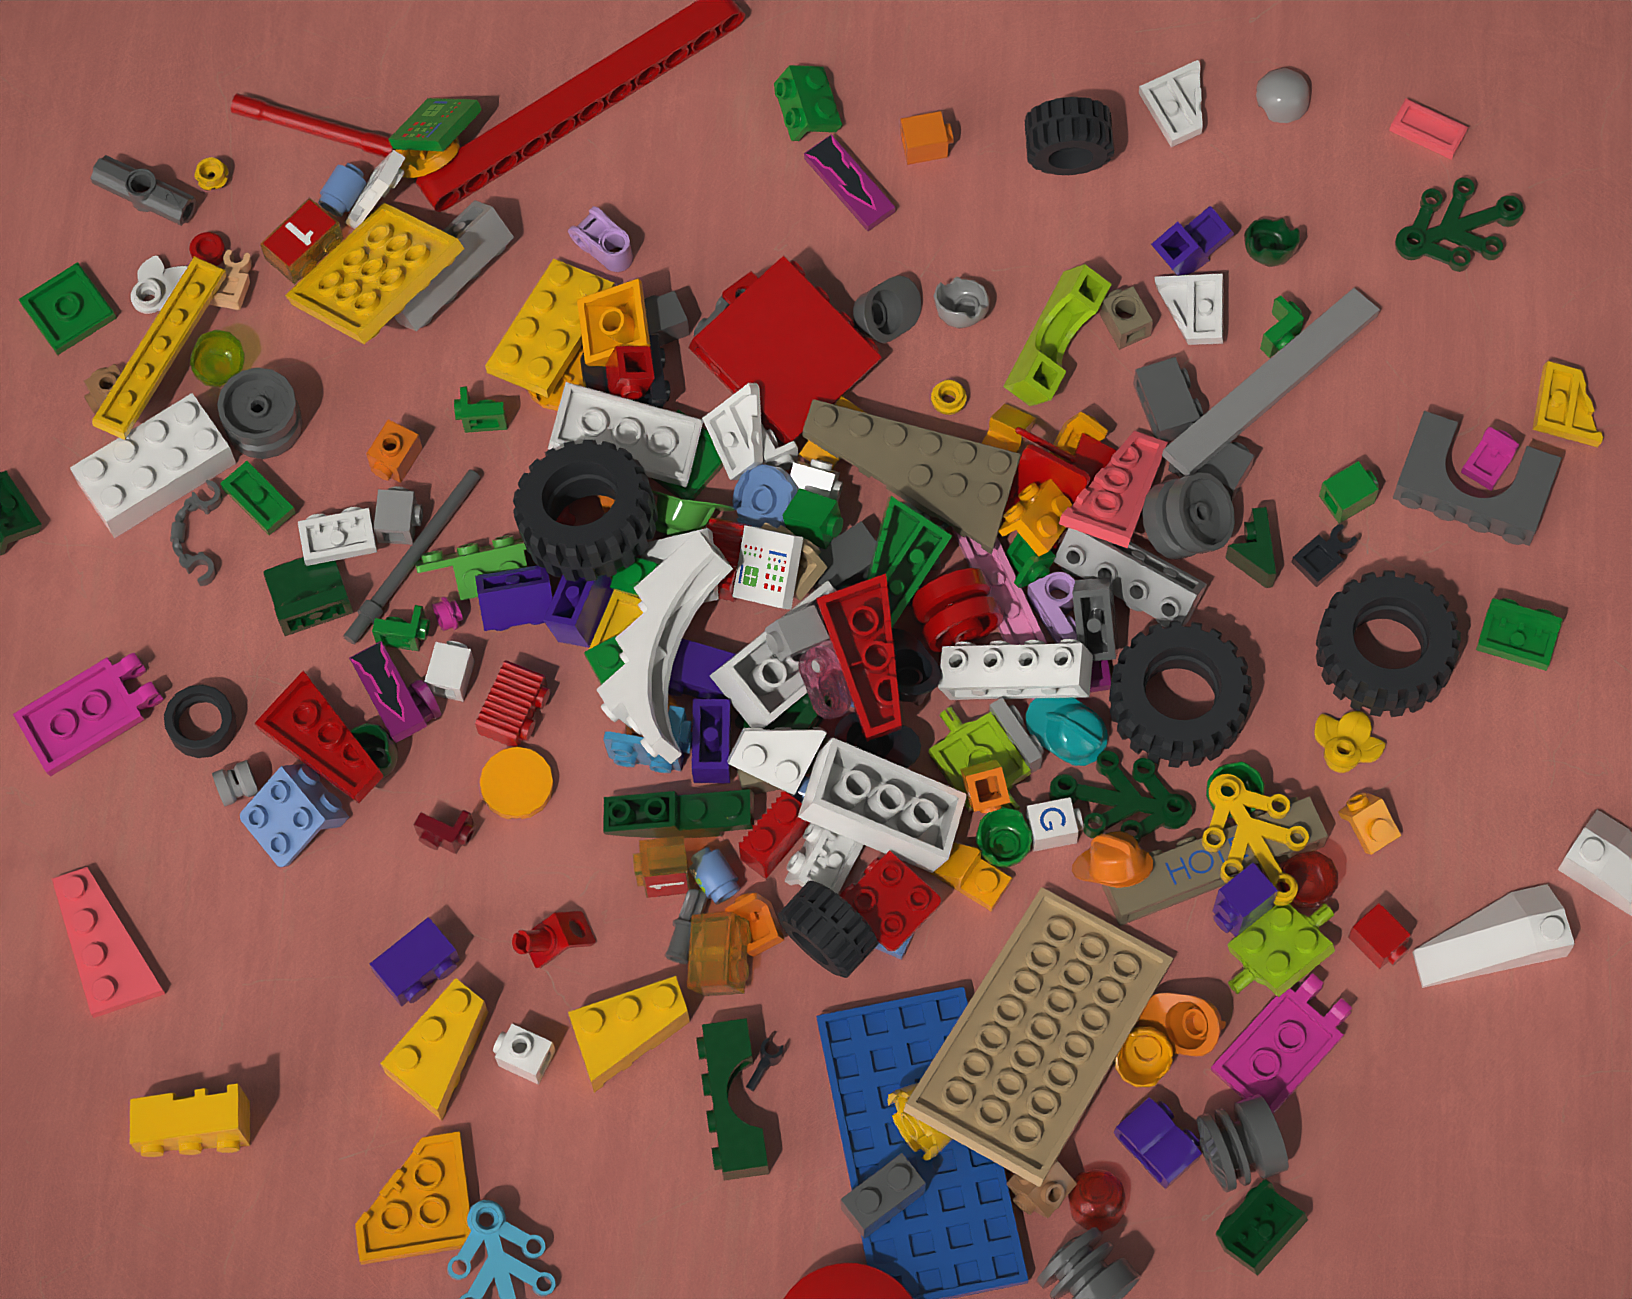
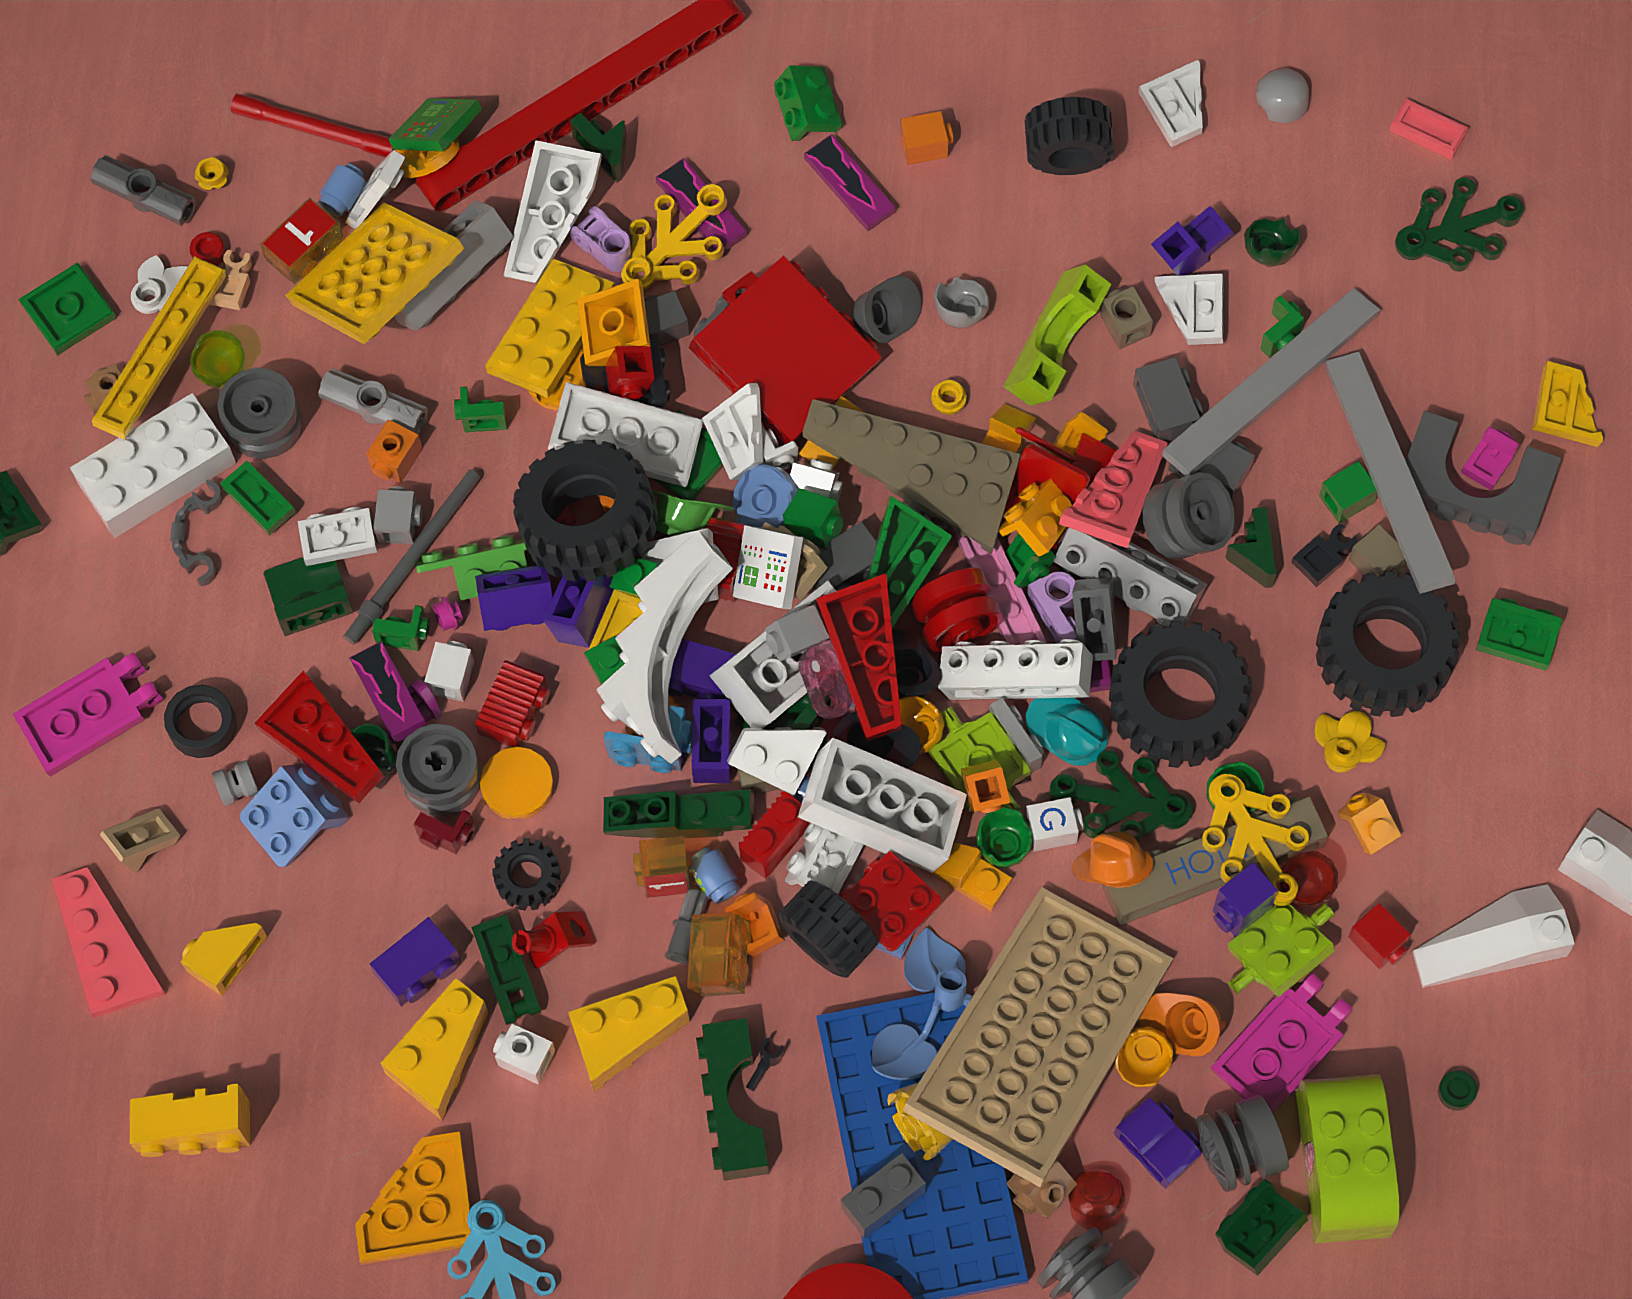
(140, 837): none -> tan slope
(222, 954): none -> yellow slope
(355, 393): none -> light grey piece
(434, 749): none -> dark grey wheel
(505, 968): none -> dark green plate
(519, 854): none -> black tyre
(552, 199): none -> white wedge
(609, 144): none -> dark green slope
(672, 243): none -> yellow plant
(683, 186): none -> tile
(923, 719): none -> light orange hair
(928, 965): none -> medium blue plant
(1348, 1158): none -> lime brick
(1378, 553): none -> dark tan brick
(1389, 473): none -> light grey tile
(1457, 1090): none -> dark green tile

